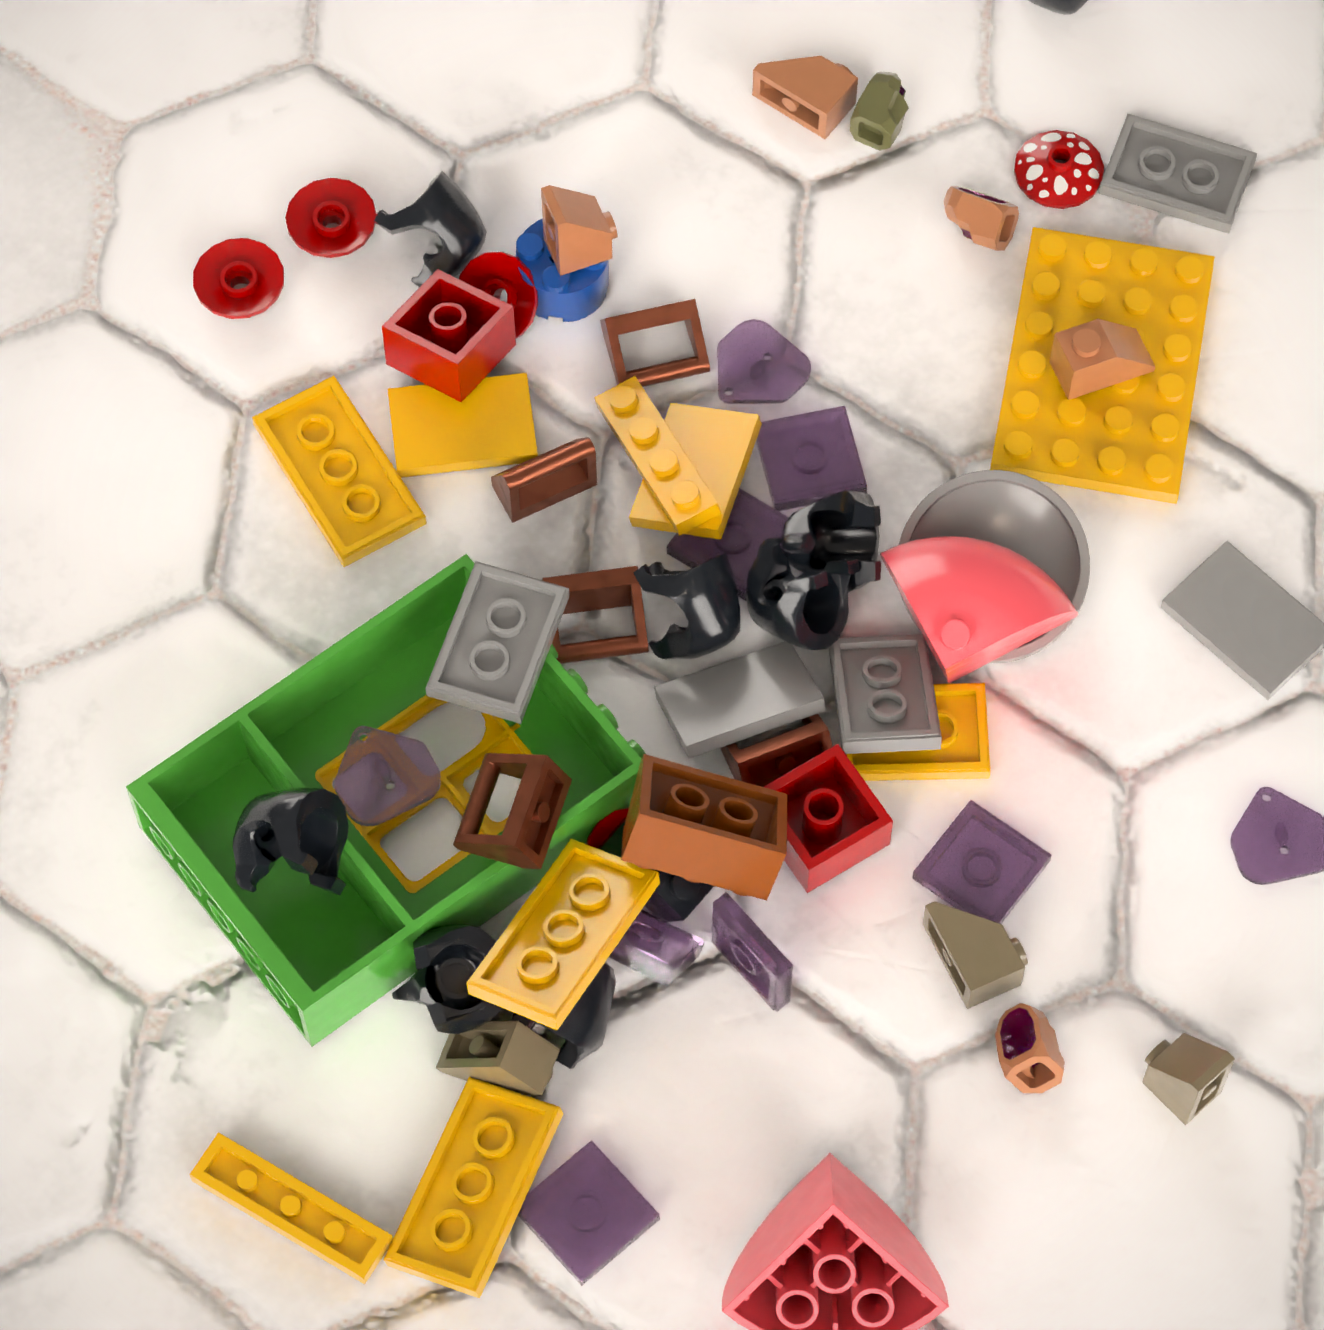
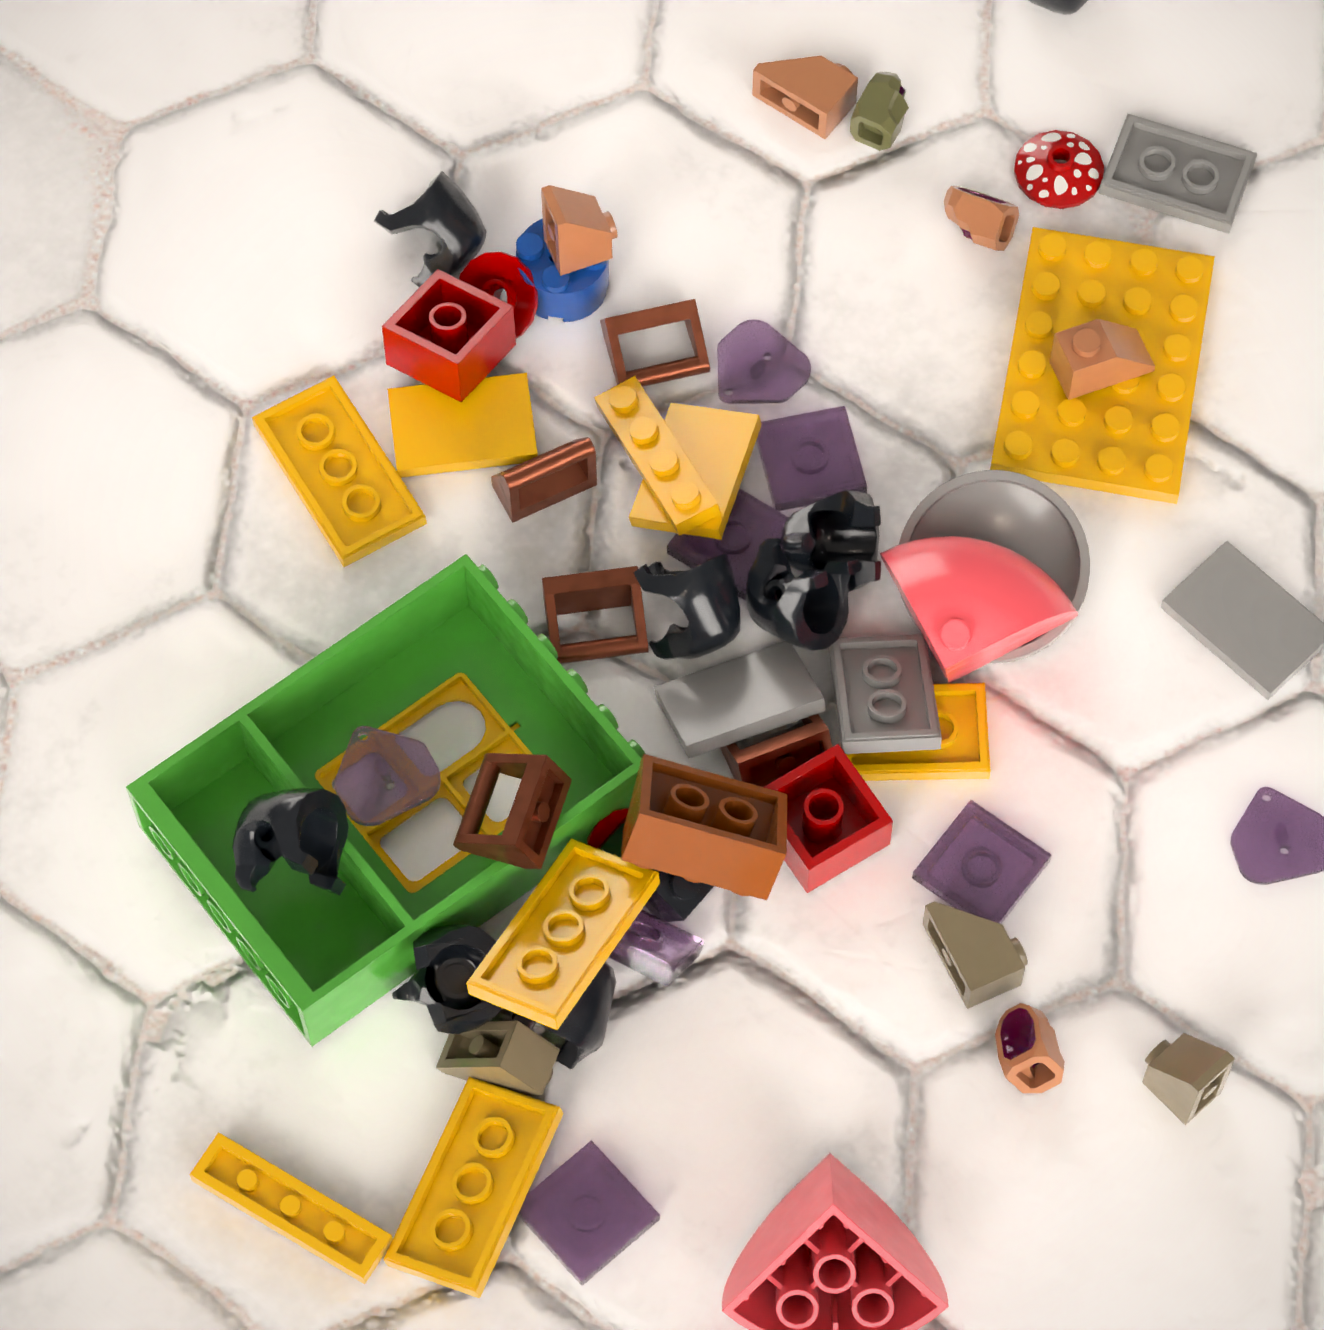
(238, 263): red dish -> none
(327, 203): red dish -> none
(497, 642): light grey tile -> none
(751, 952): clear purple tile -> none

